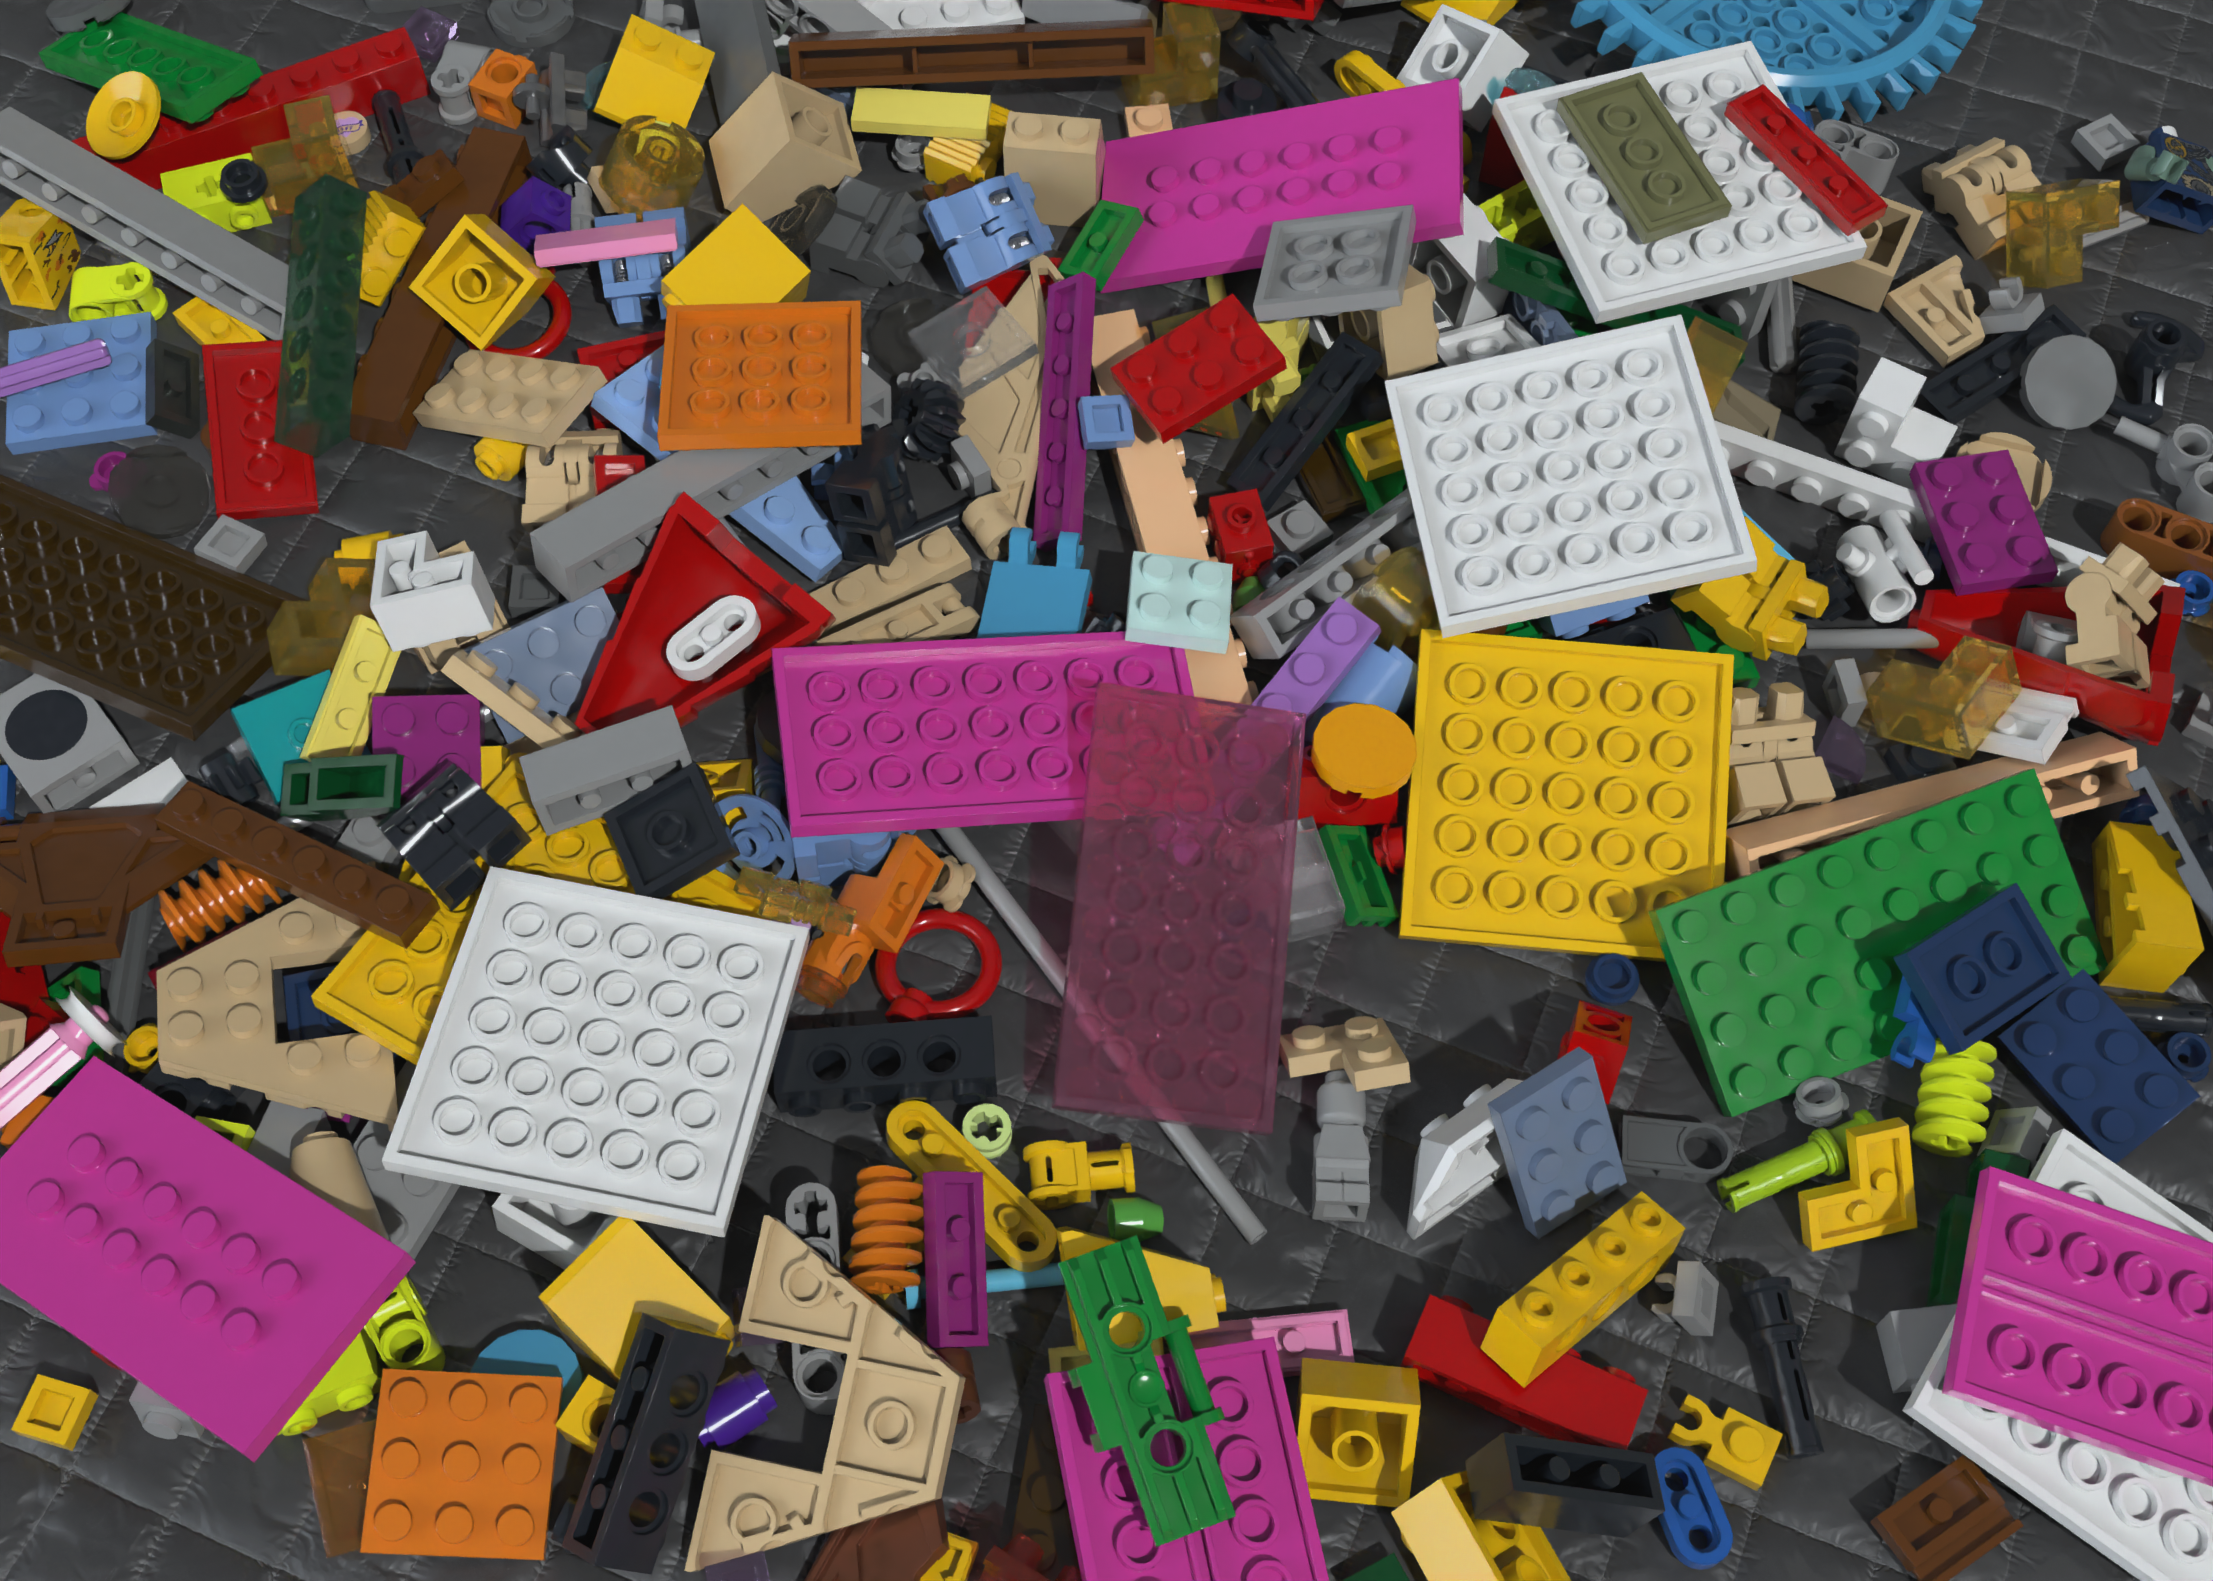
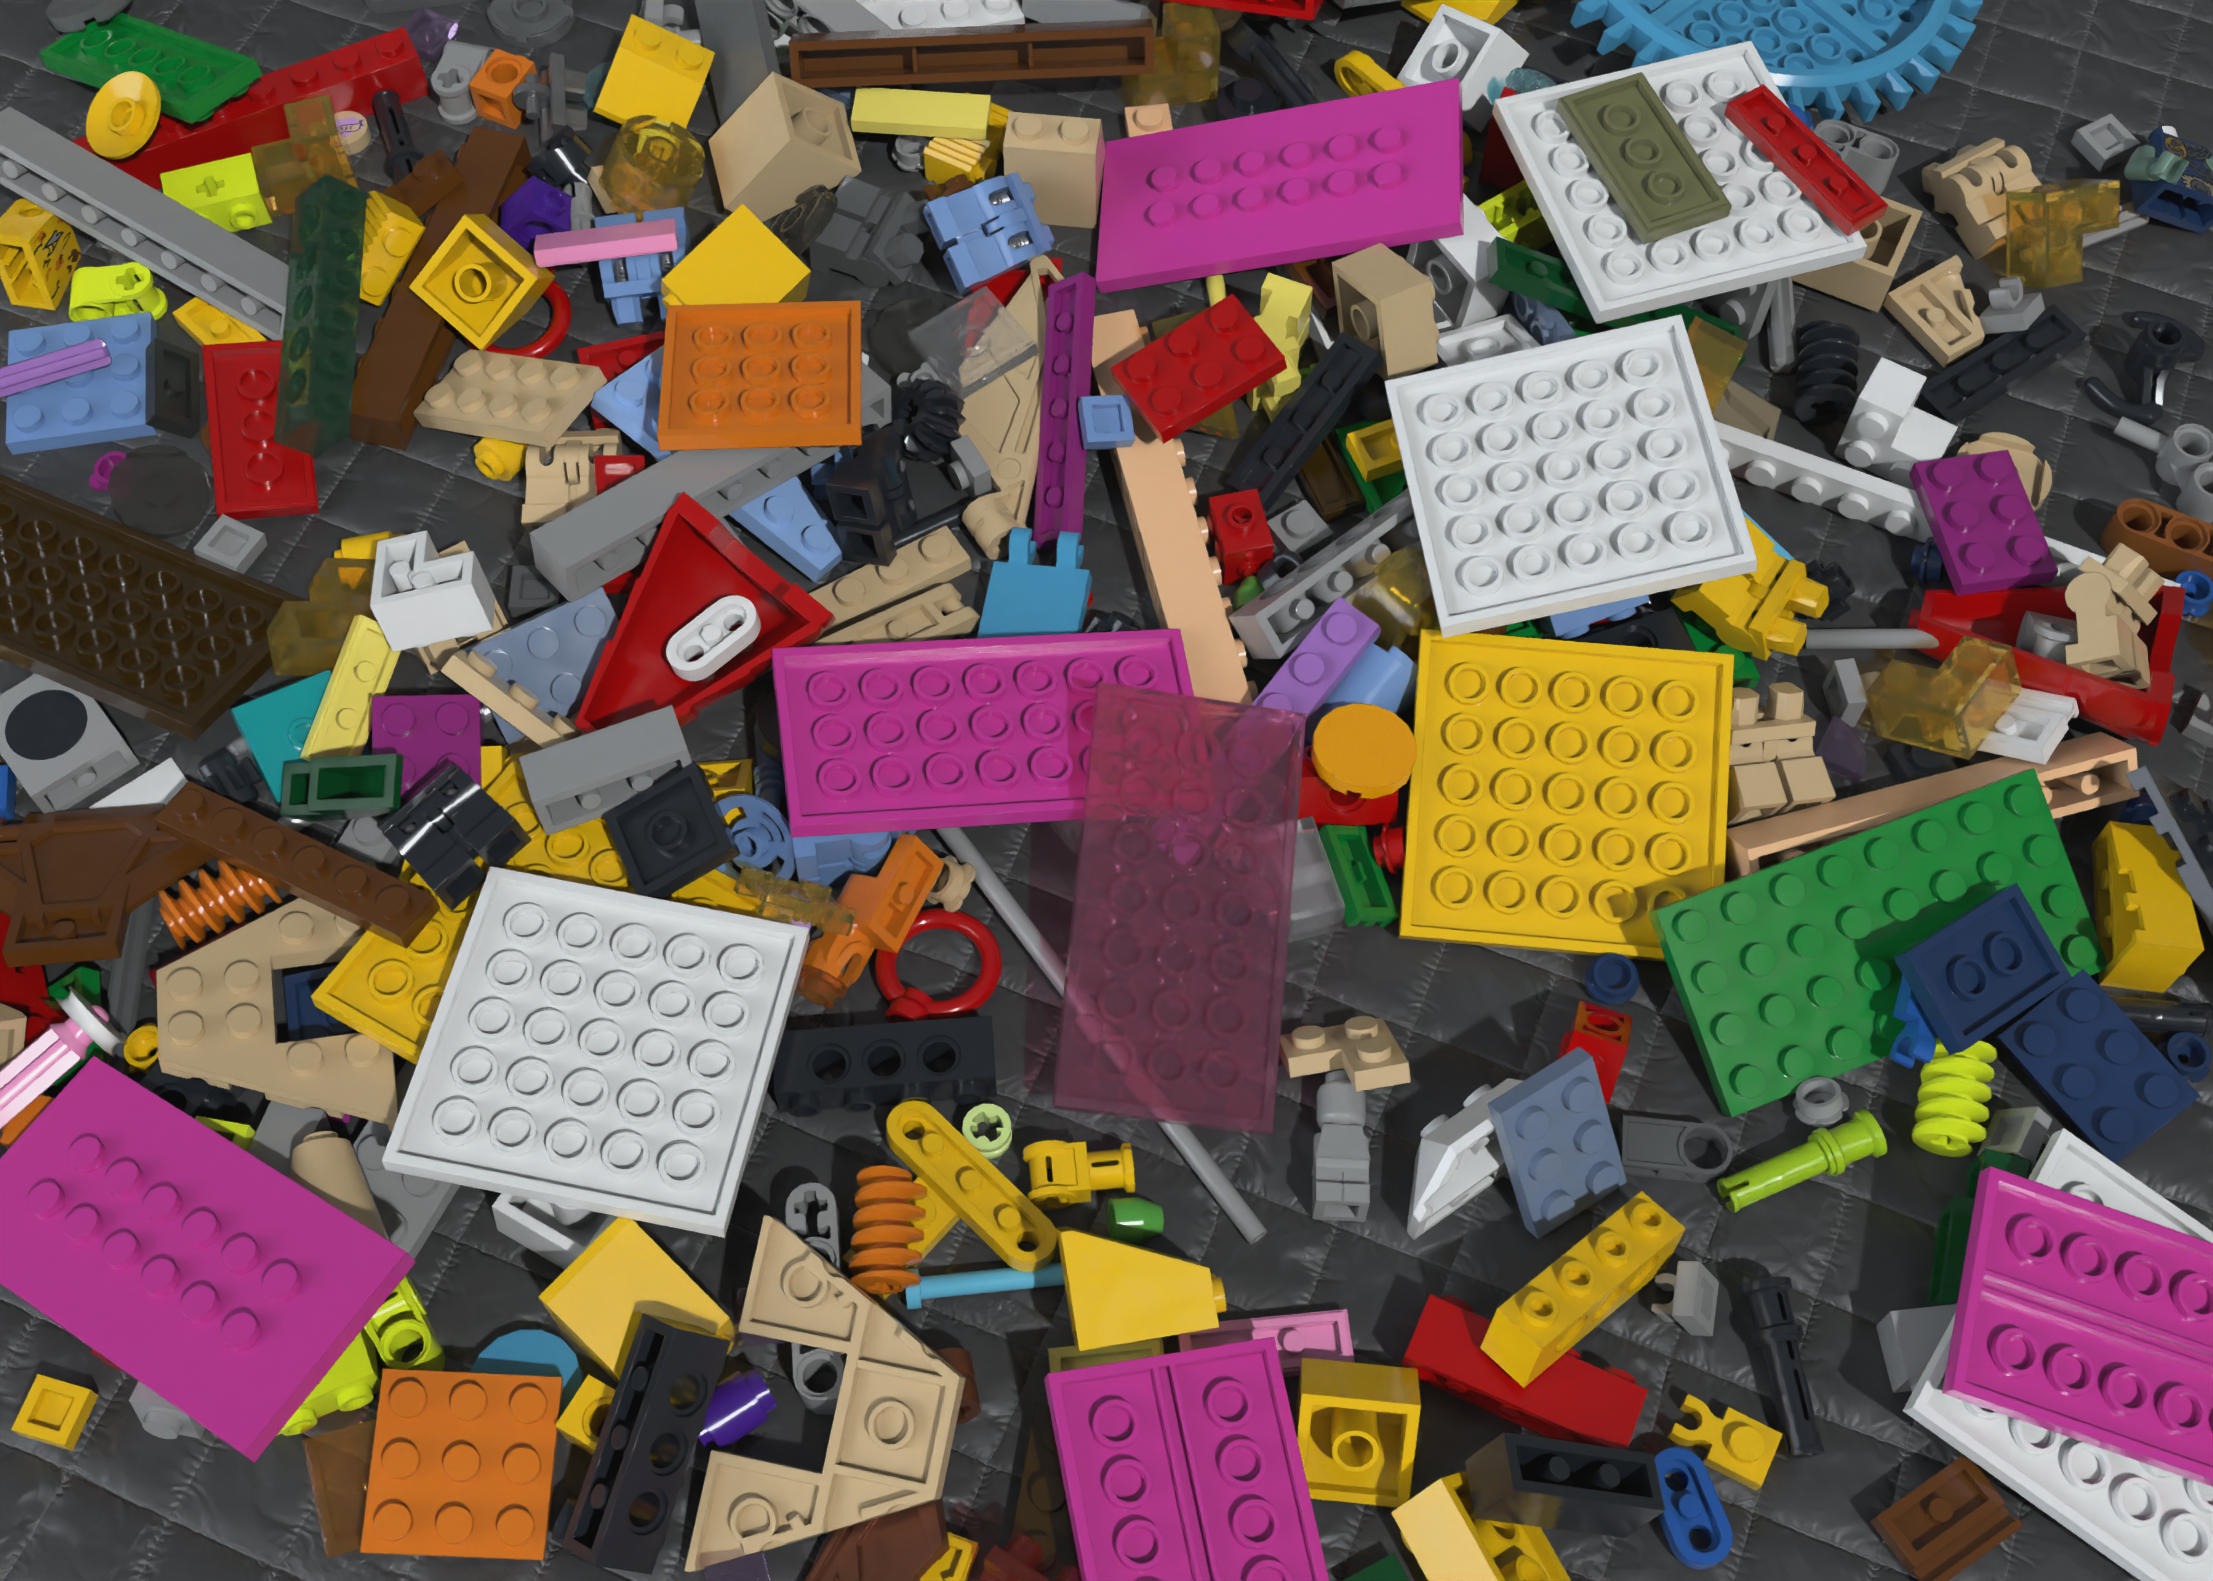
(243, 181): black plate -> none
(955, 1259): magenta plate -> none
(1102, 242): green plate -> none
(1131, 1397): green piece -> none
(1179, 602): light aqua plate -> none
(1335, 264): light grey plate -> none
(1876, 1197): yellow plate -> none
(1880, 566): white pin -> none
(2067, 382): dark grey tile -> none

